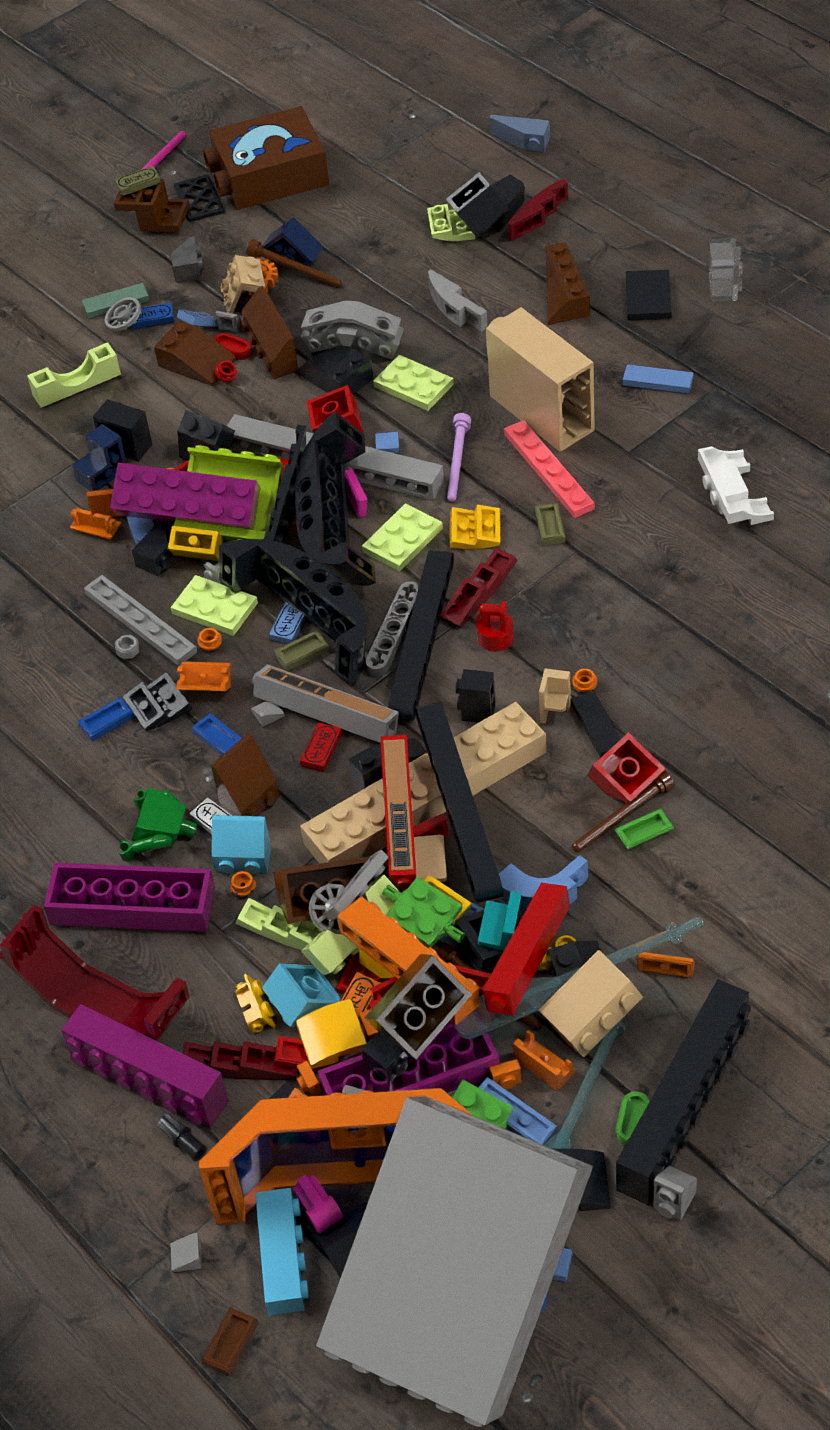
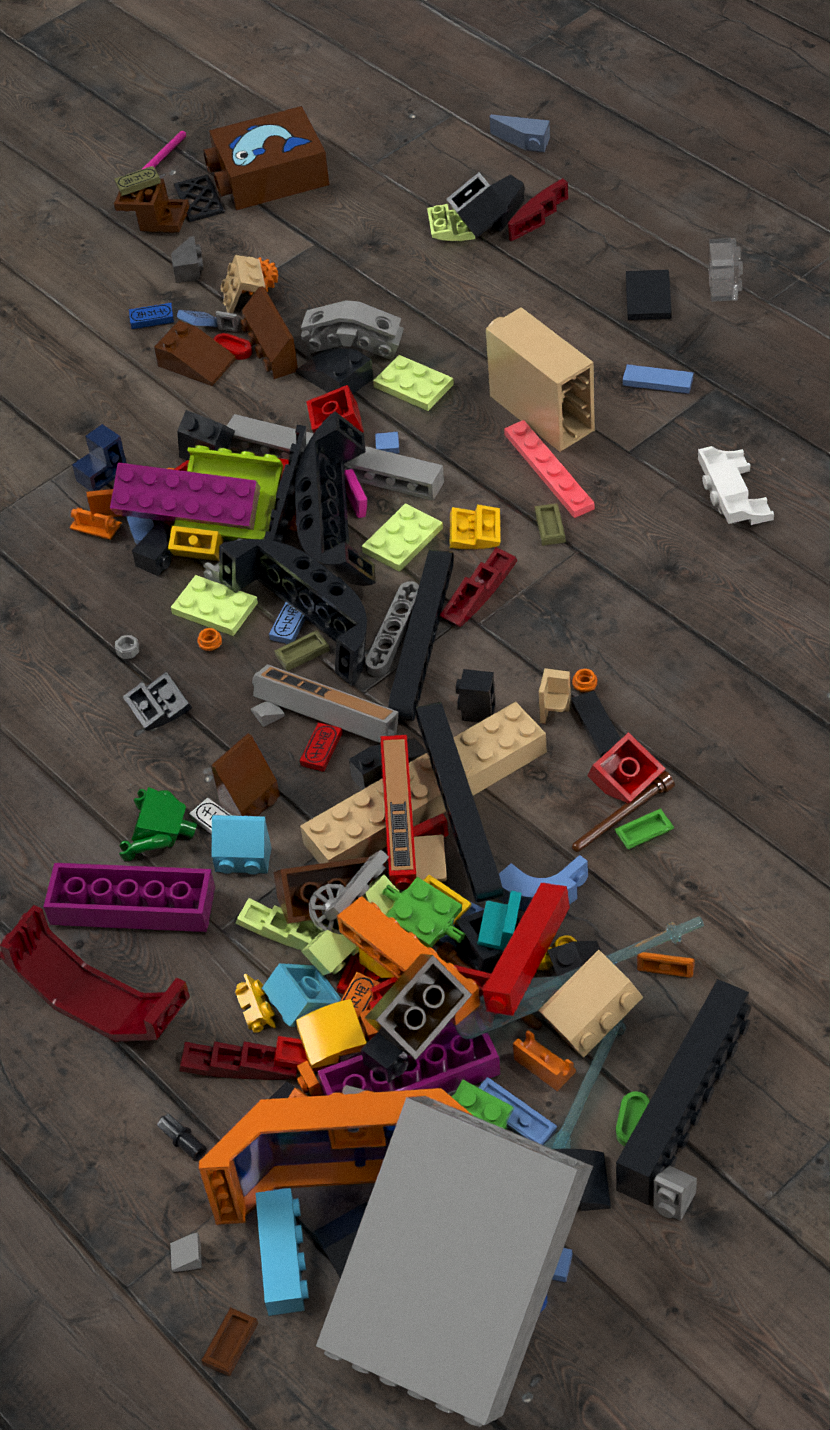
(99, 366): yellowish green arch -> none
(100, 304): sand green tile -> none
(106, 719): blue tile -> none
(122, 314): light grey wheel -> none
(129, 424): black brick -> none
(140, 620): light grey plate -> none
(145, 1066): magenta brick -> none
(204, 676): orange hinge -> none
(215, 734): blue tile -> none
(226, 366): red plate -> none
(242, 878): orange plate -> none
(255, 250): reddish brown piece -> none
(294, 243): dark blue brick -> none
(319, 1207): dark pink piece -> none
(453, 305): light grey slope -> none
(461, 425): lavender piece -> none
(494, 627): red piece -> none
(506, 1074): orange plate -> none
(565, 287): reddish brown wedge -> none

